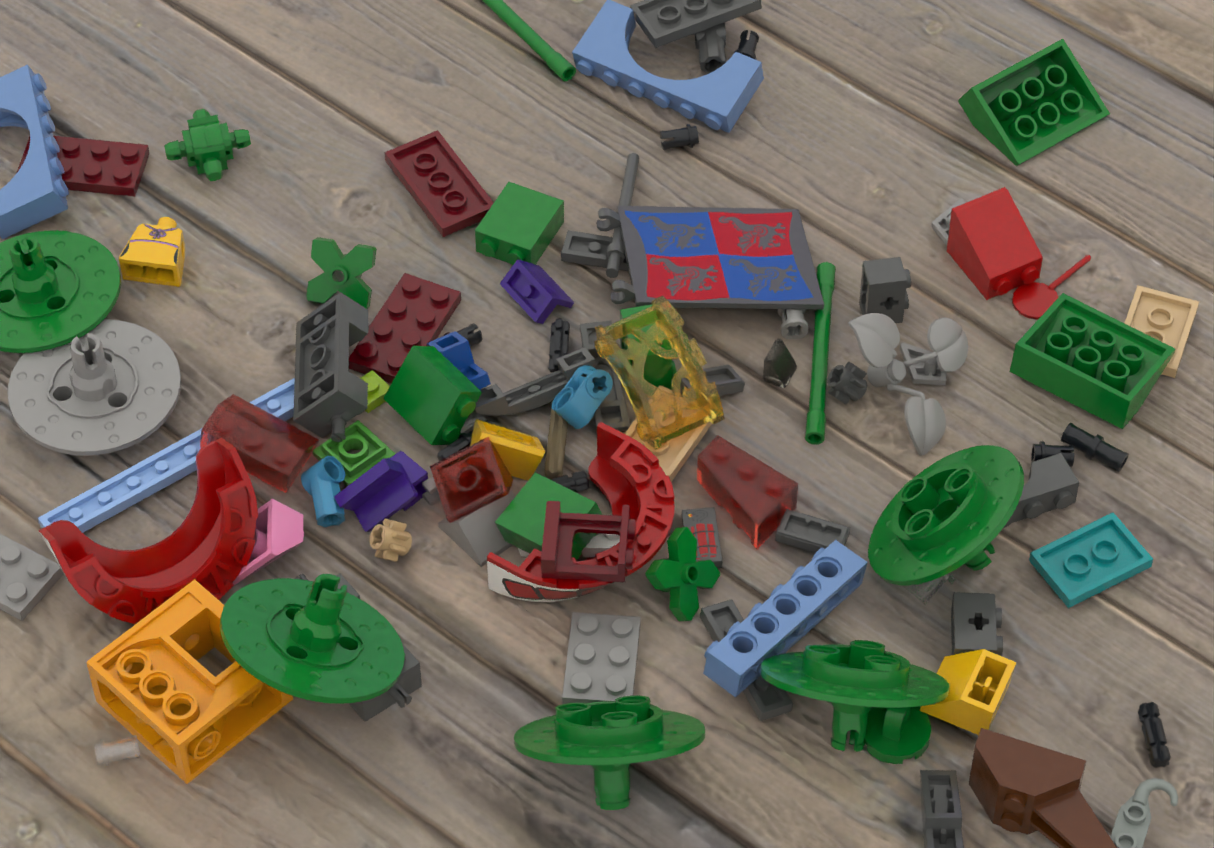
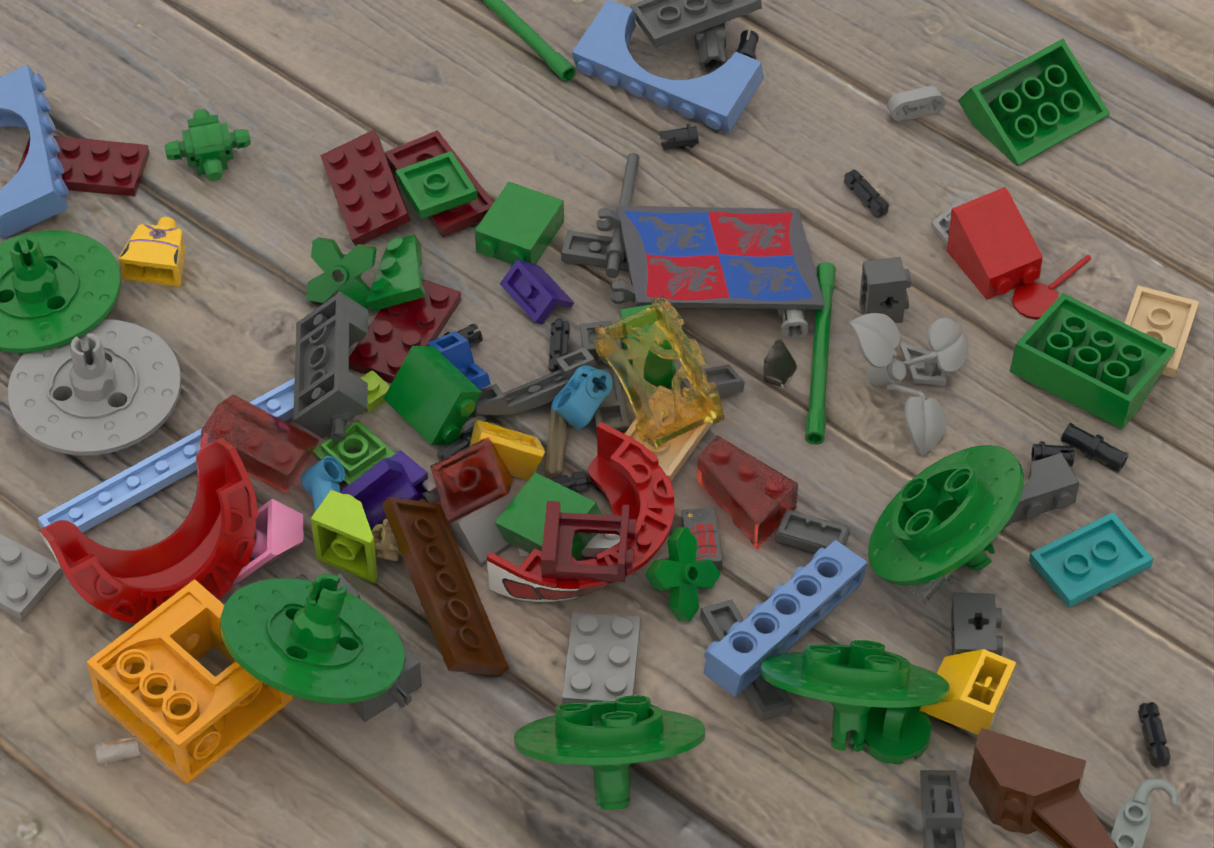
(344, 536): none -> lime slope
(365, 188): none -> dark red plate
(398, 274): none -> green wing
(436, 185): none -> green plate
(445, 587): none -> reddish brown plate
(847, 382): dark grey gear -> none
(866, 193): none -> black axle
(916, 103): none -> light grey beam

